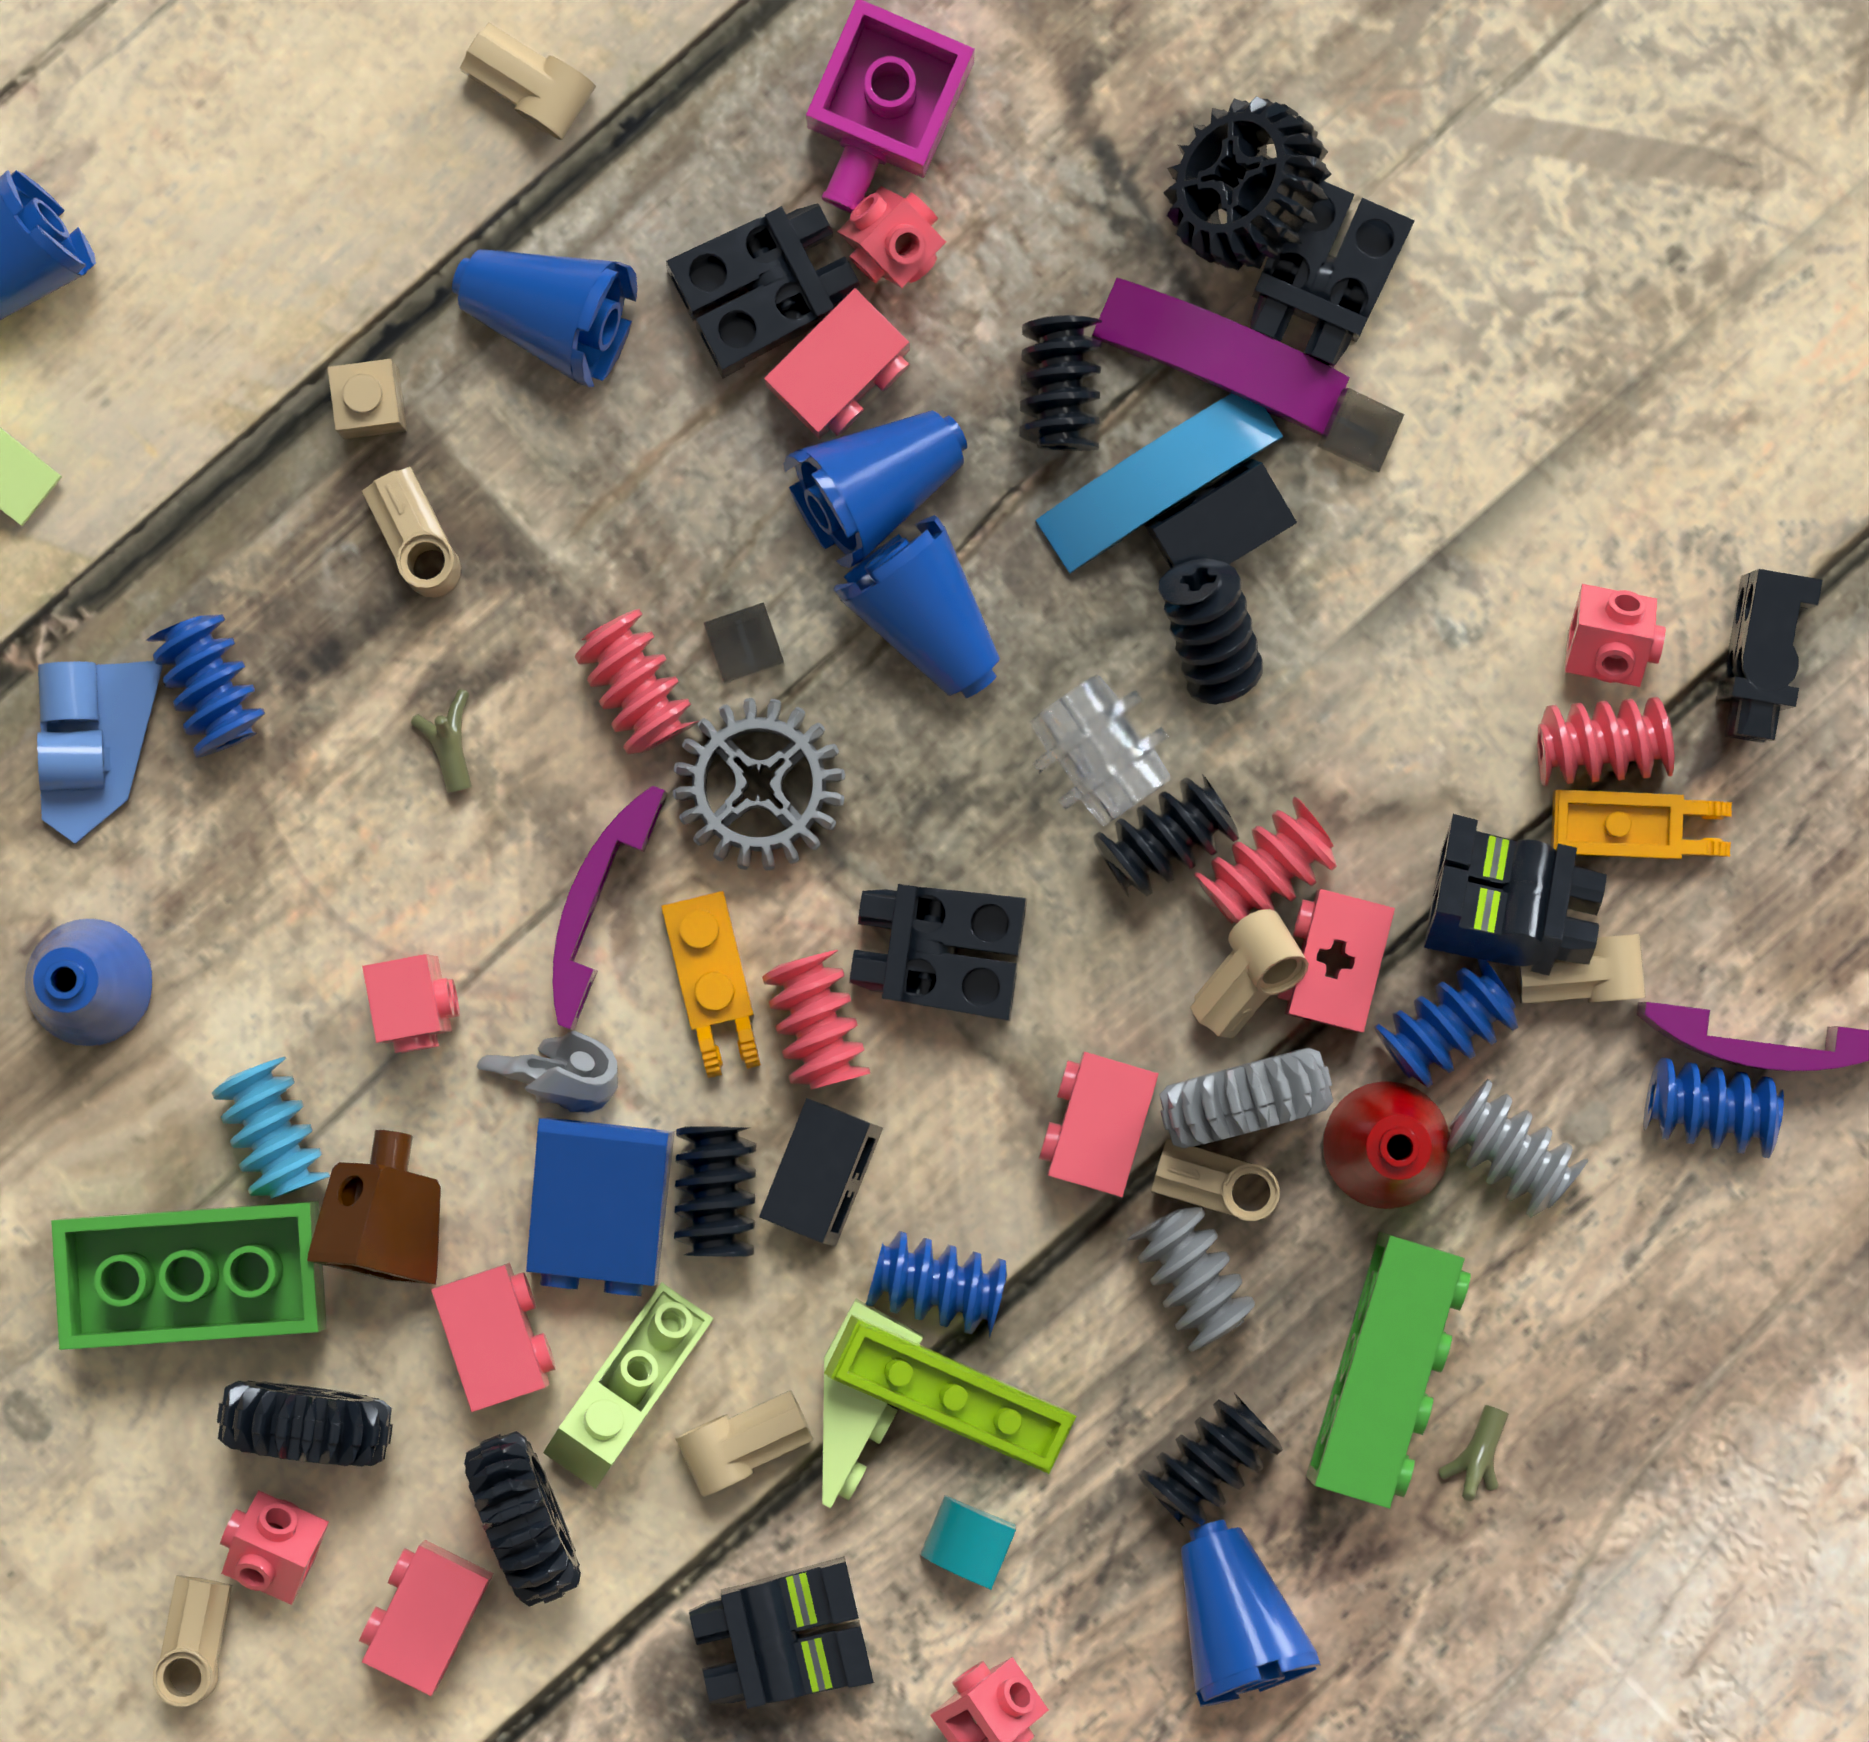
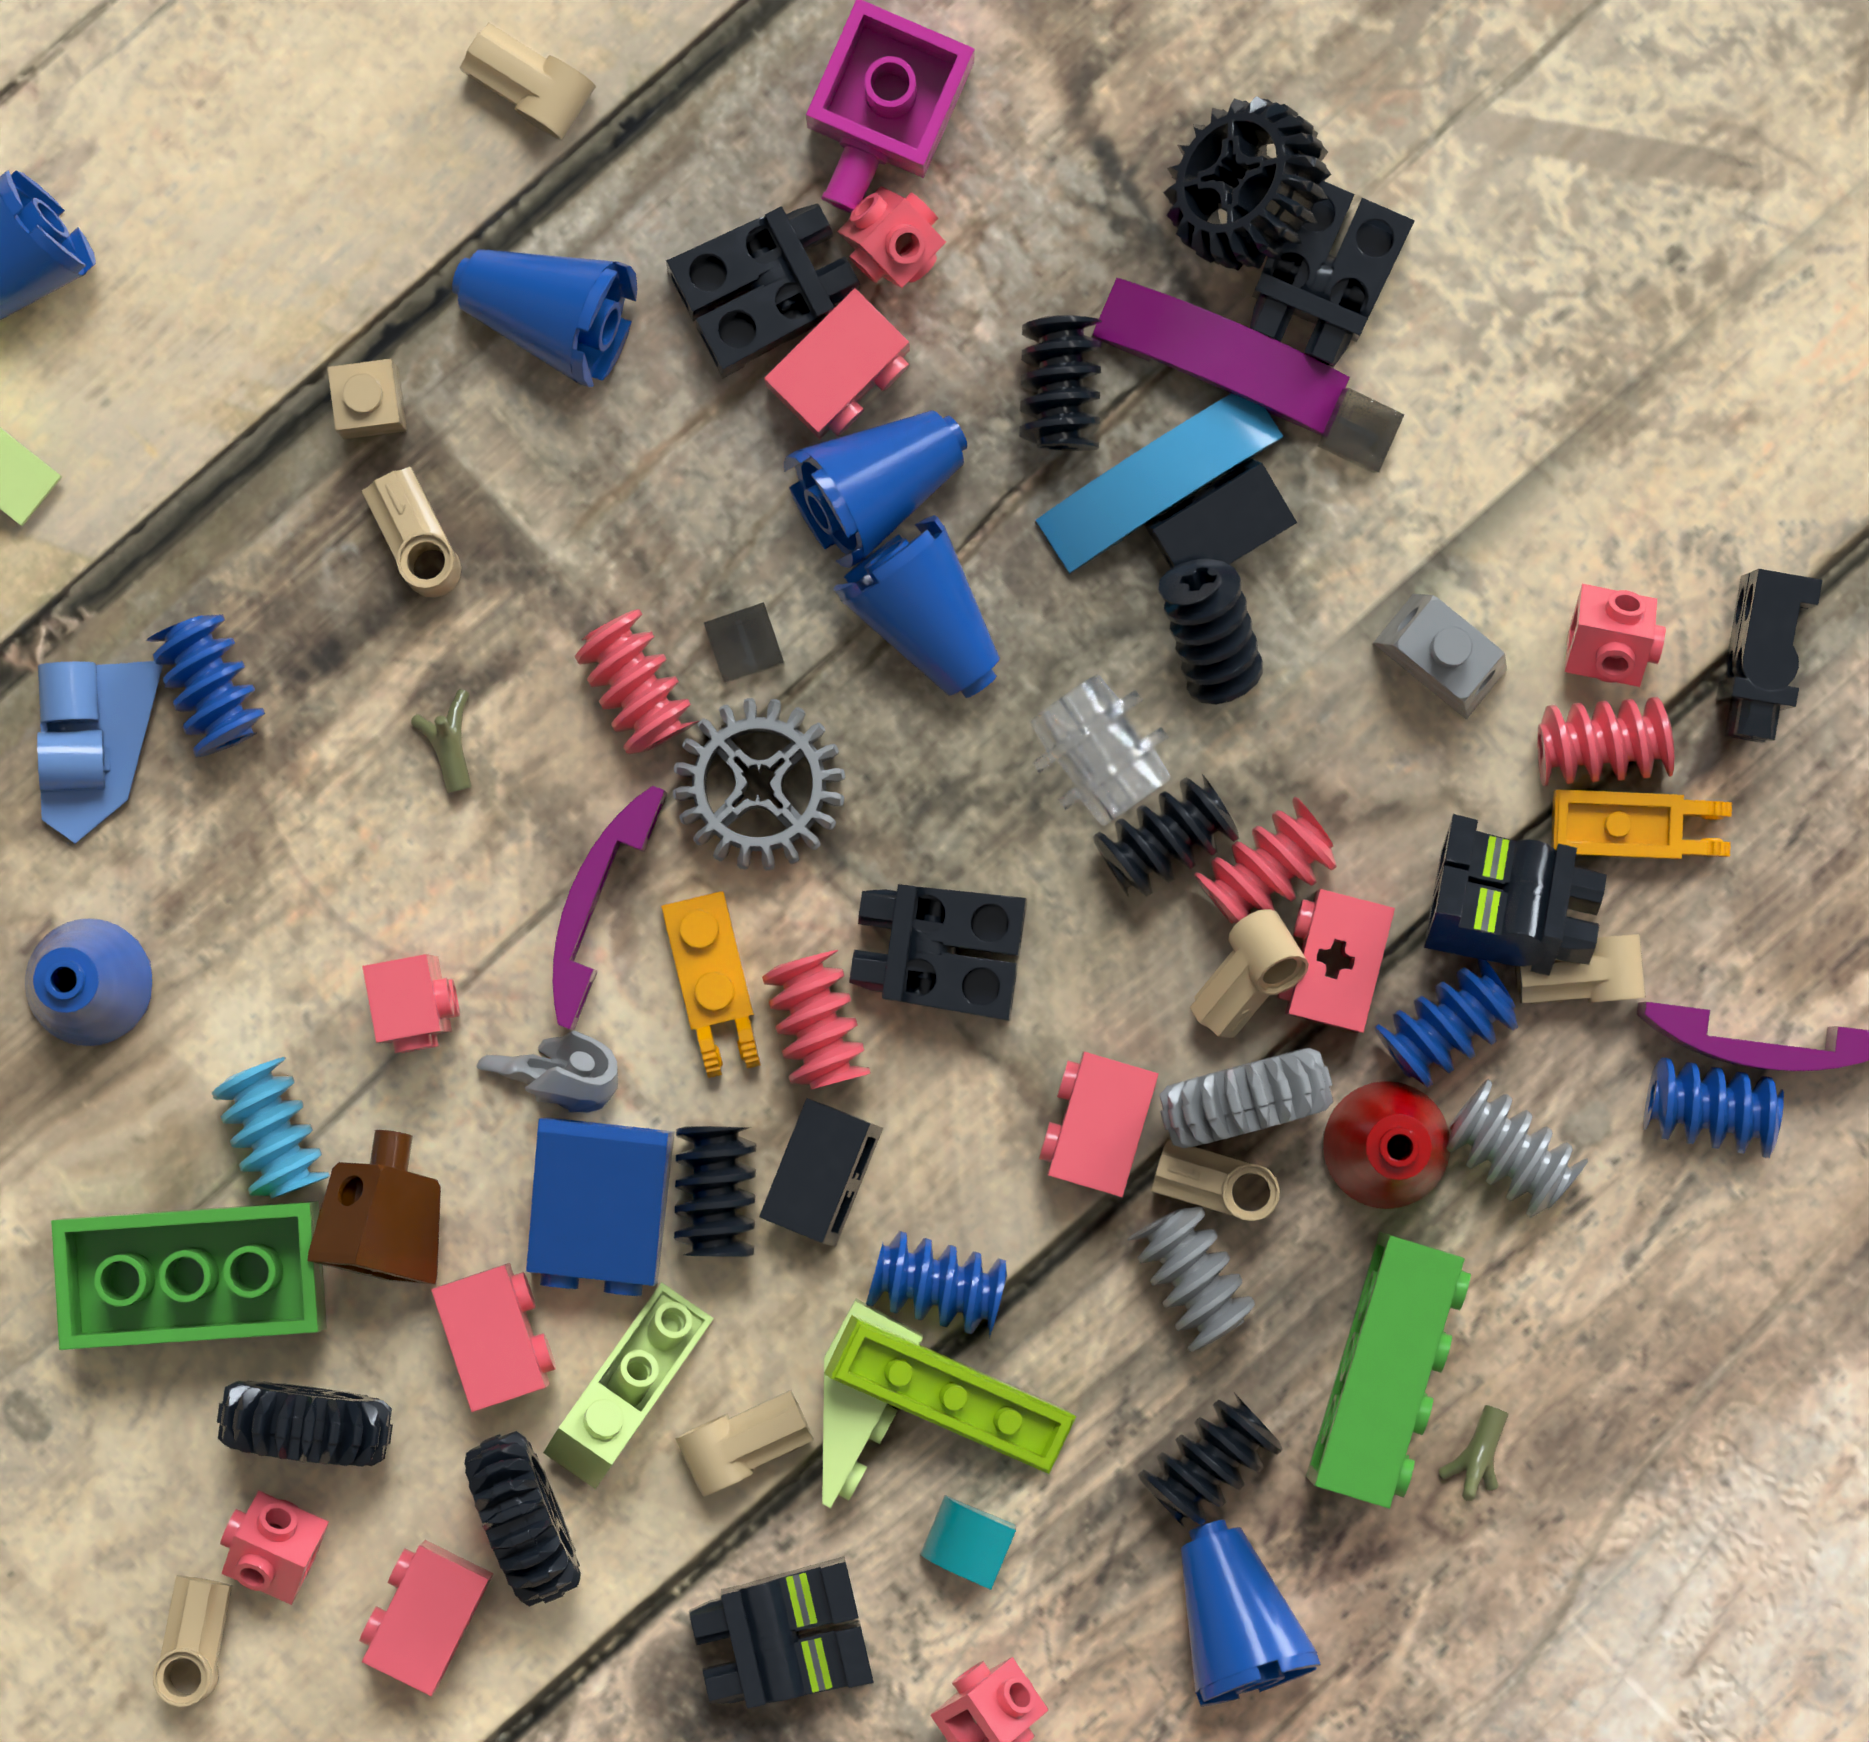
(1443, 652): none -> light grey torso

